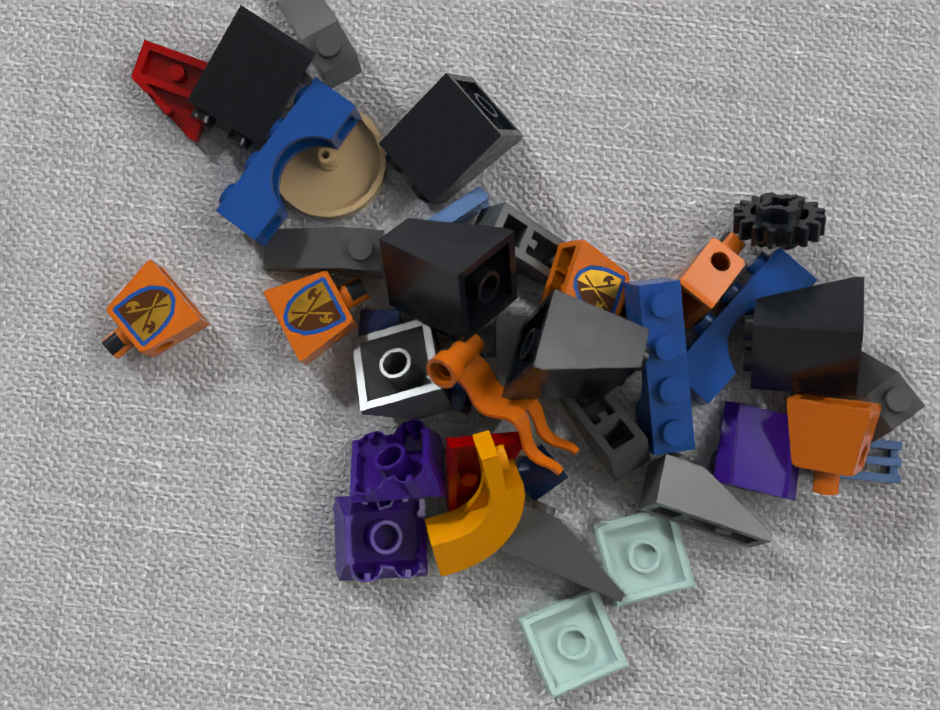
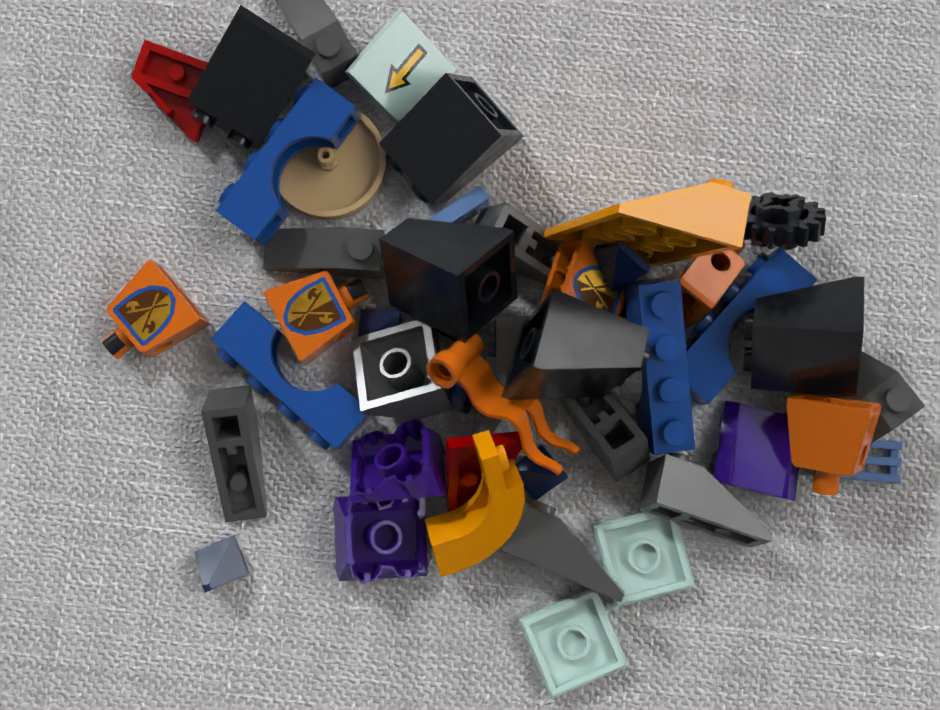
(220, 563): none -> slope
(235, 452): none -> dark grey slope
(253, 343): none -> blue arch
(398, 67): none -> light aqua tile
(619, 264): none -> dark blue slope
(668, 224): none -> light orange slope

